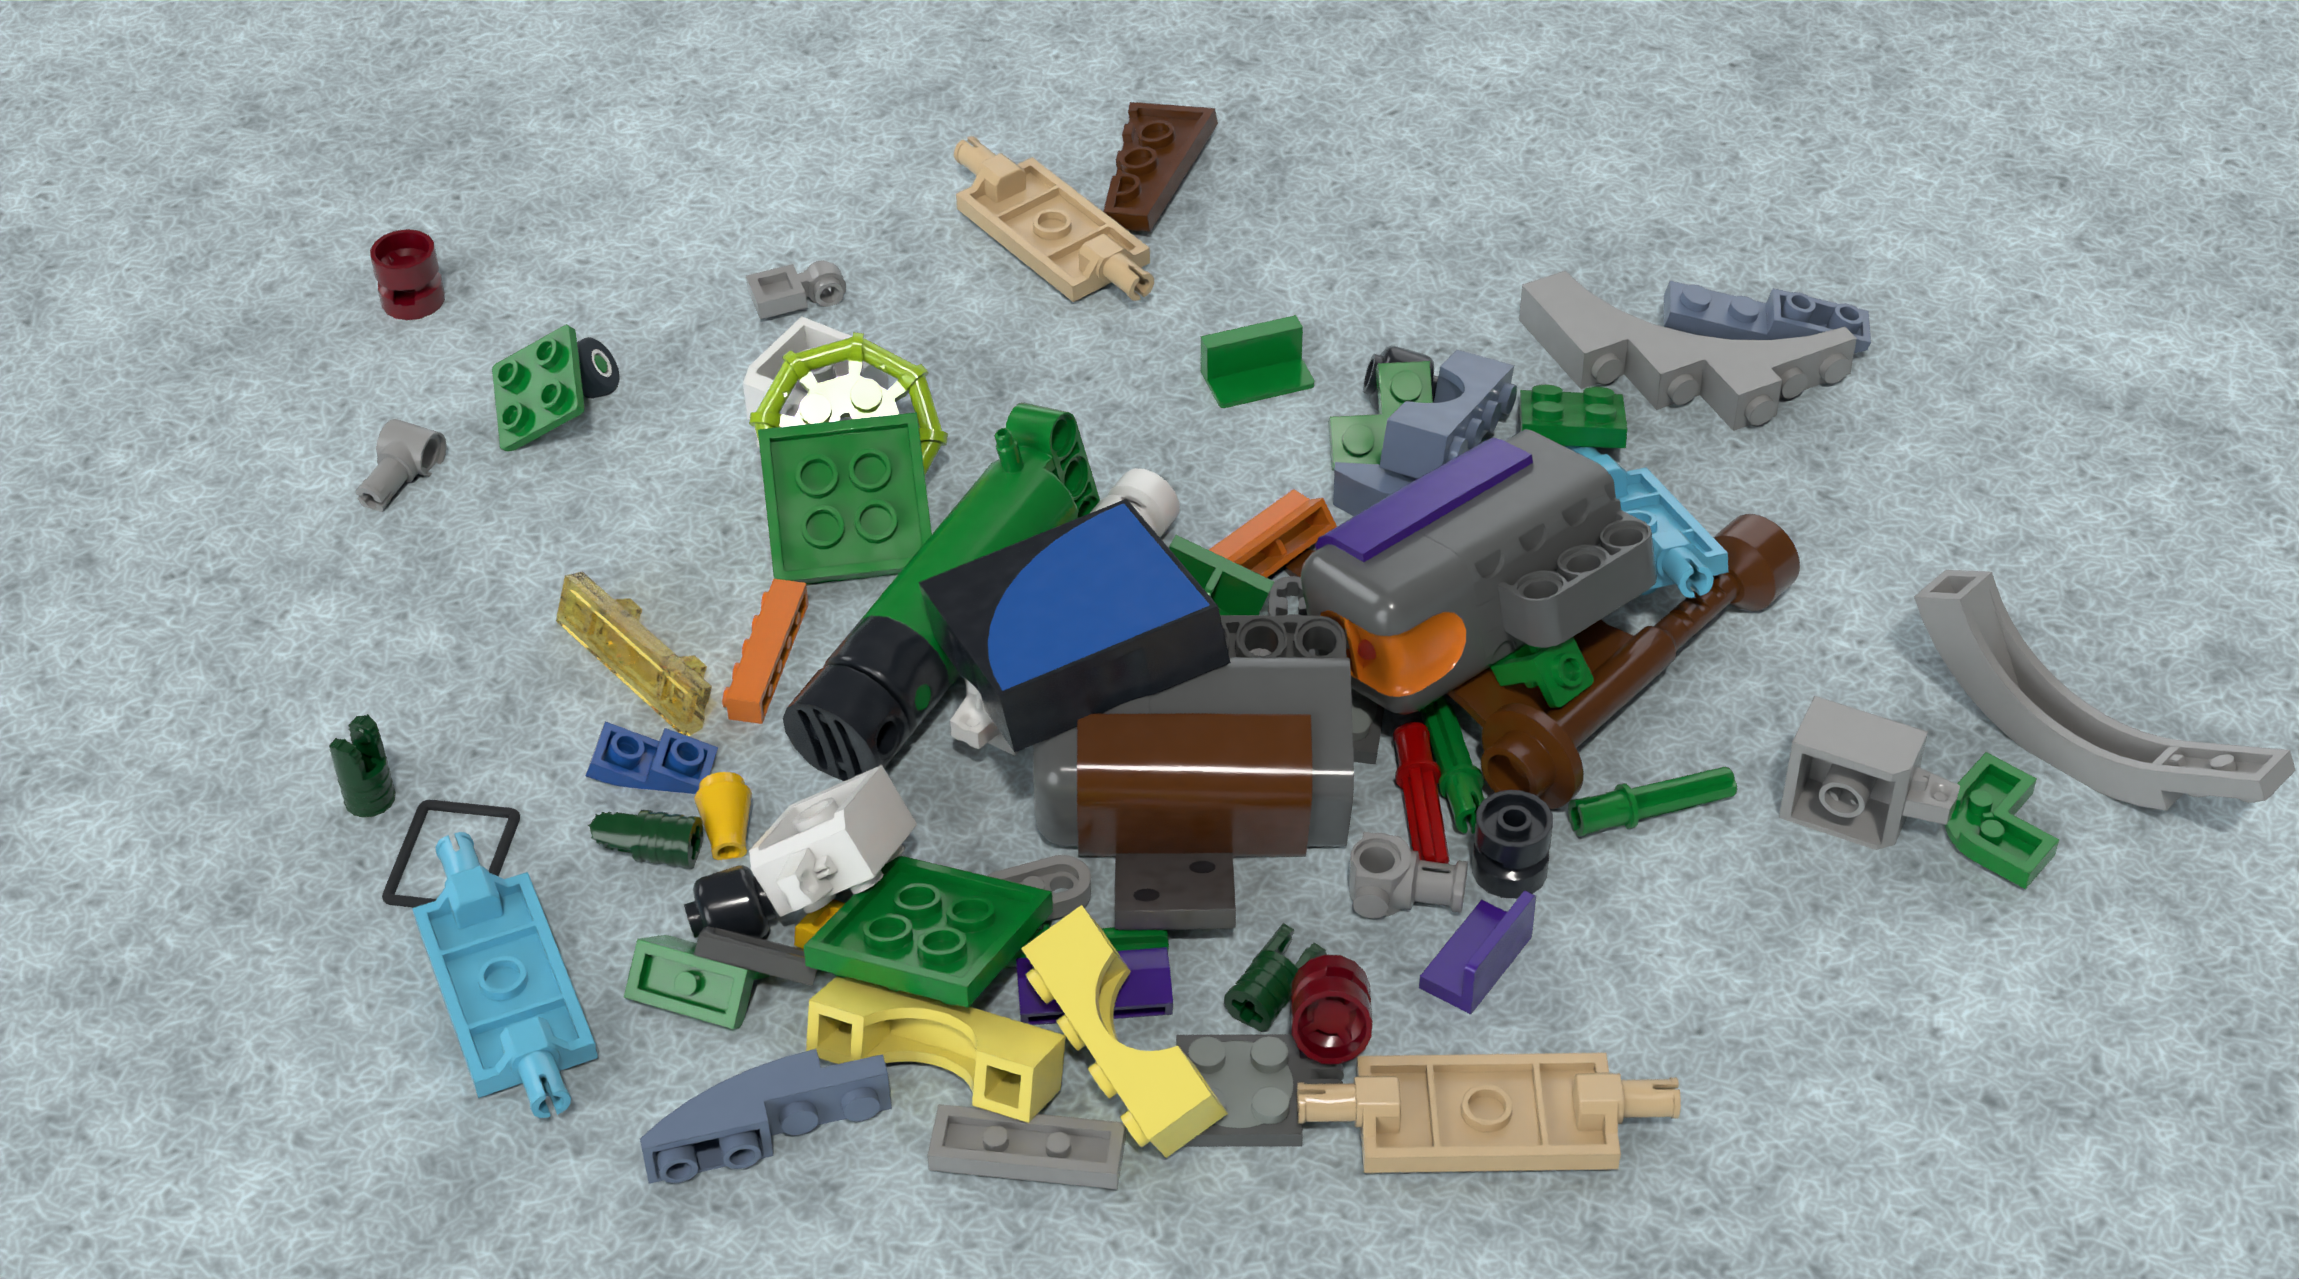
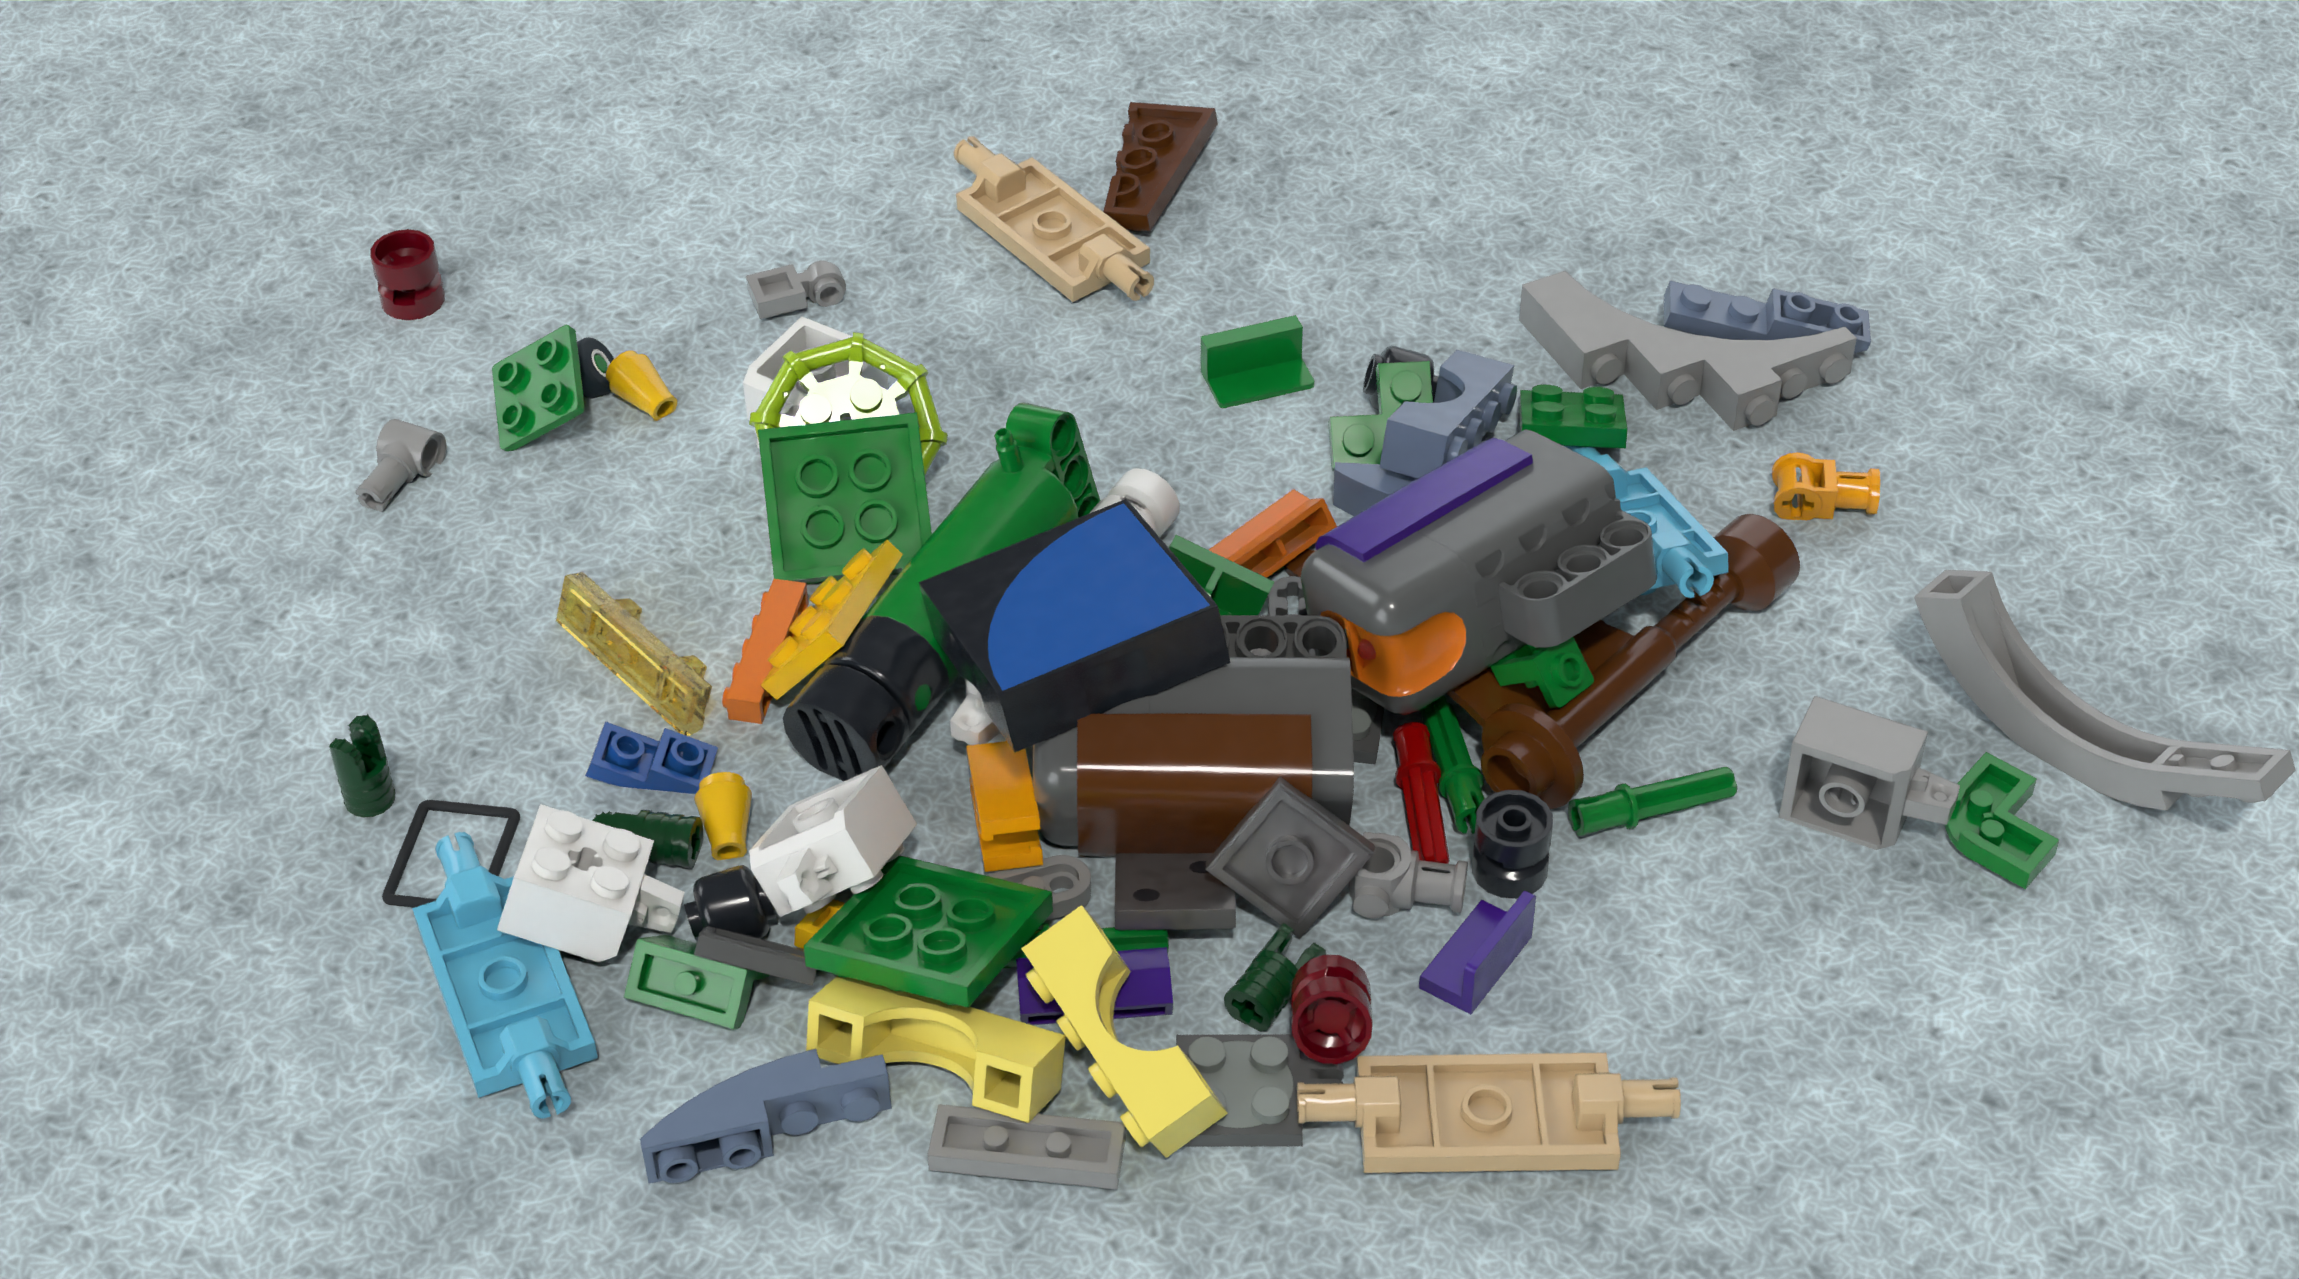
(584, 887): none -> white hinge
(639, 383): none -> yellow cone
(827, 625): none -> yellow plate
(1004, 806): none -> light orange piece
(1290, 857): none -> flat silver tile
(1821, 488): none -> light orange connector

